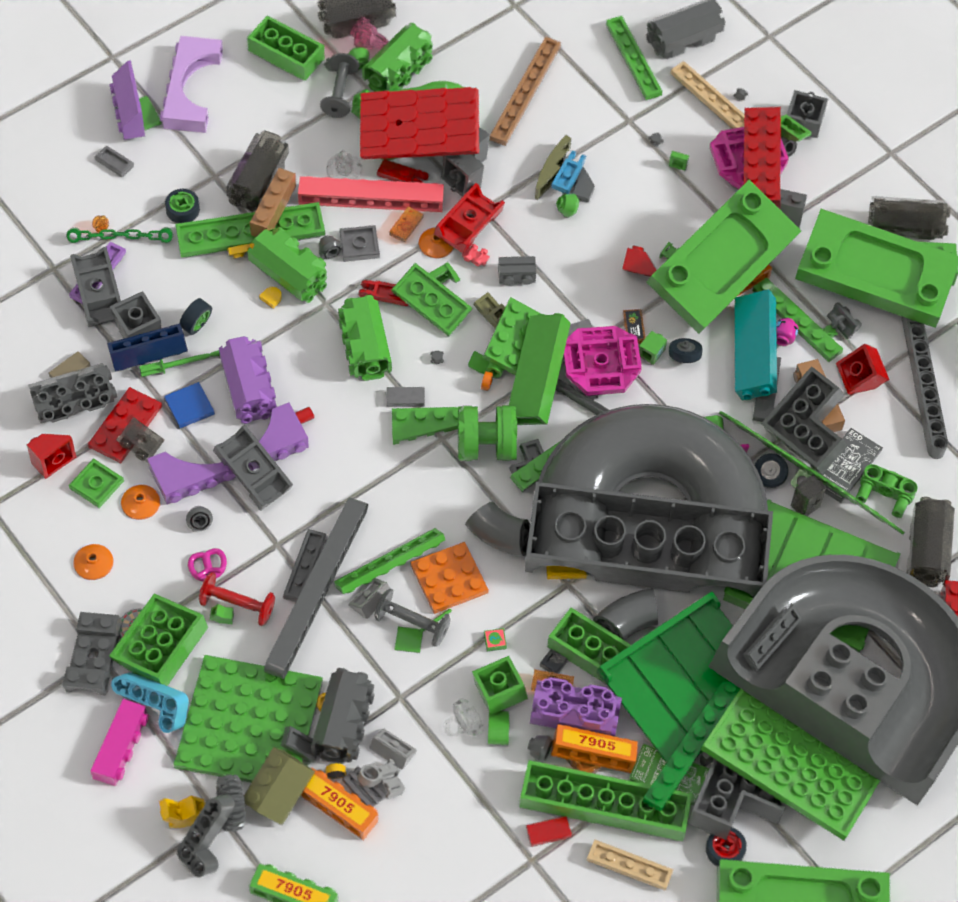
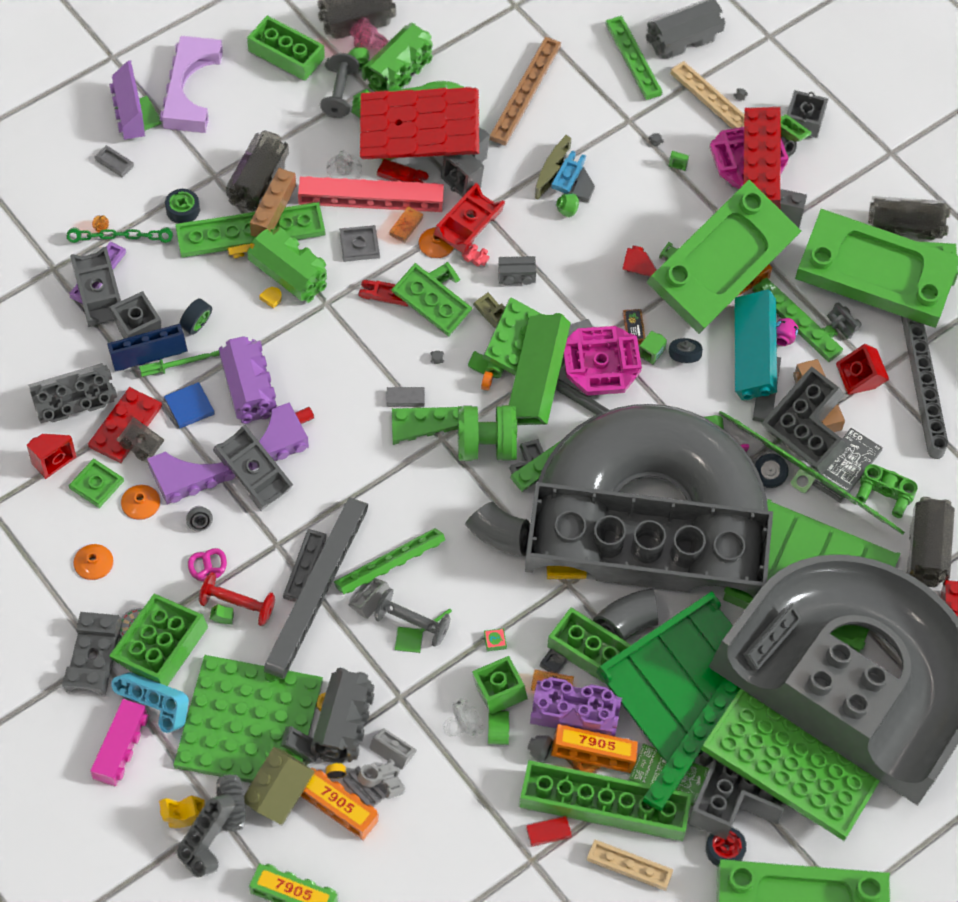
(73, 363): dark tan tile -> none
(329, 247): dark grey cone -> none
(364, 338): bright green brick -> none
(449, 577): orange plate -> none
(808, 495): clear smoke brick -> none

